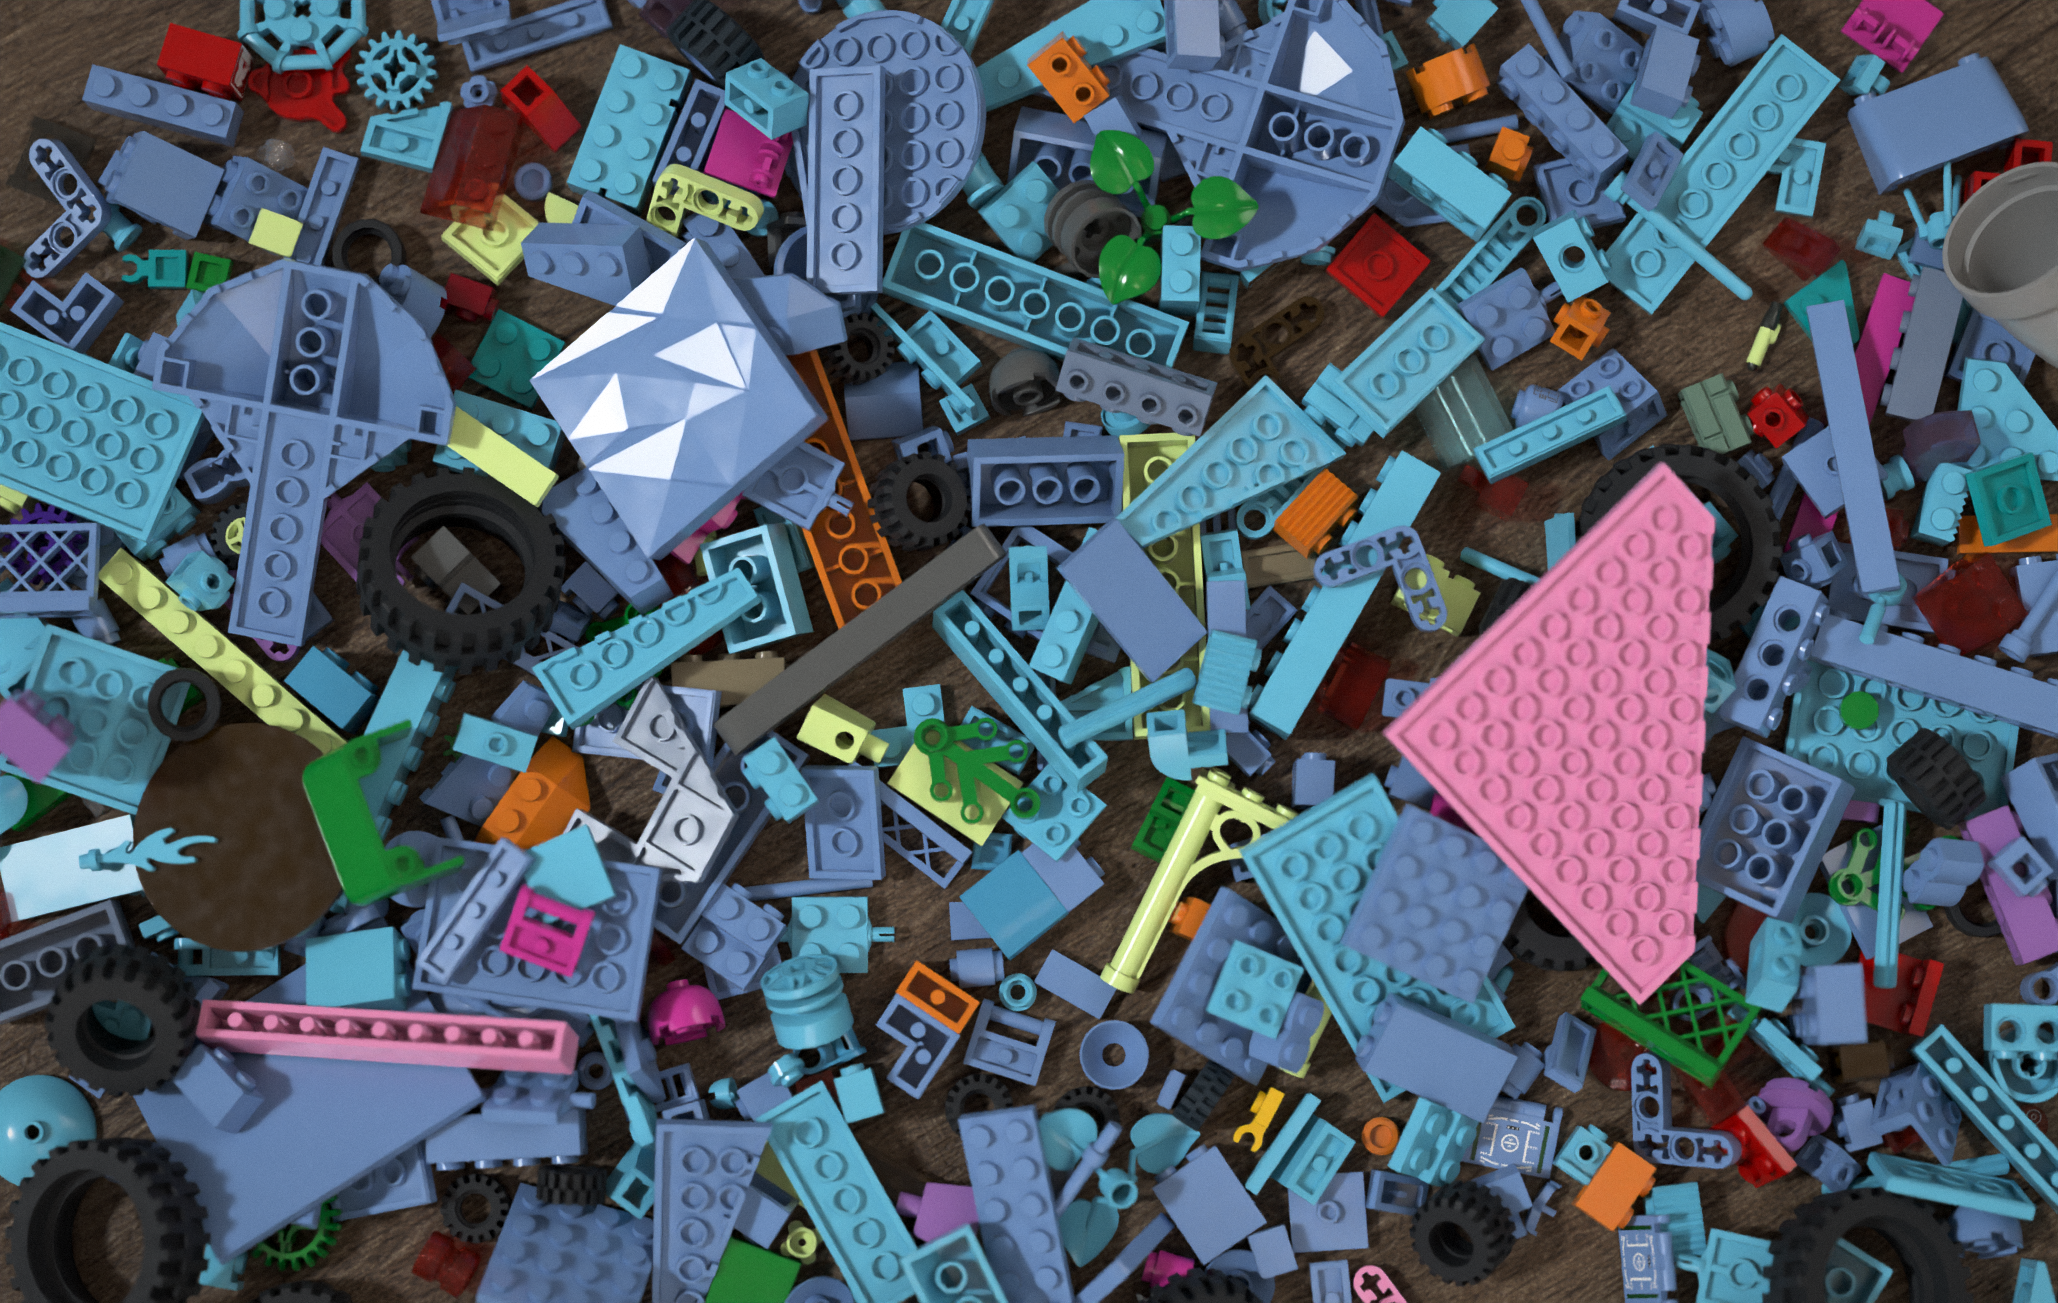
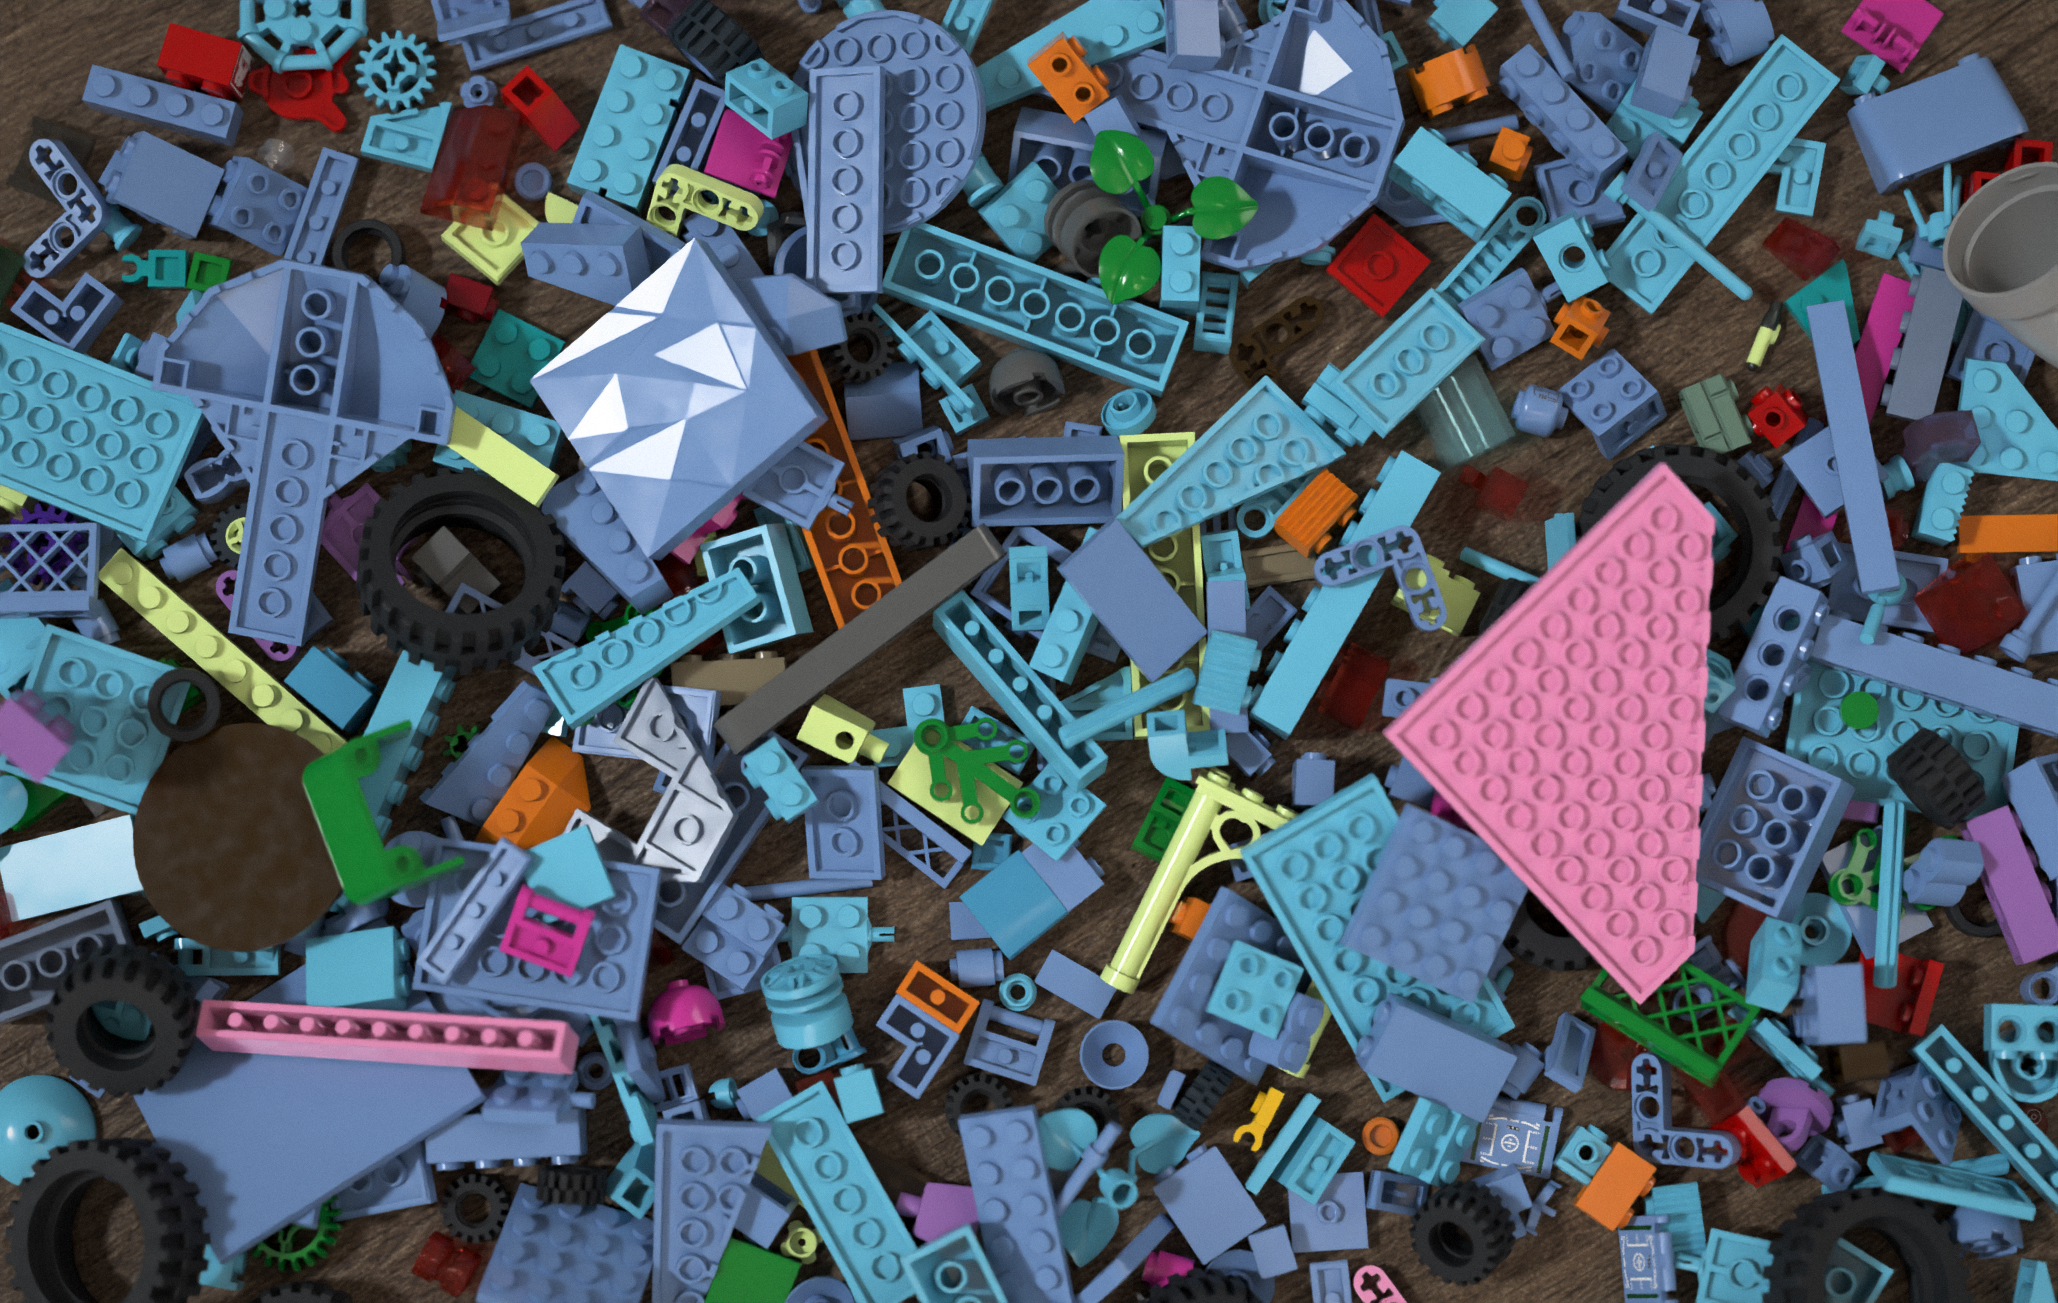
(150, 848): medium azure piece -> none
(201, 582): medium azure brick -> none
(218, 1088): medium blue brick -> none
(275, 233): yellowish green slope -> none
(495, 742): medium azure plate -> none
(786, 1071): medium azure plate -> none
(1136, 387): sand blue brick -> none
(1550, 434): medium azure tile -> none
(2008, 499): teal plate -> none
(2021, 852): medium blue brick -> none

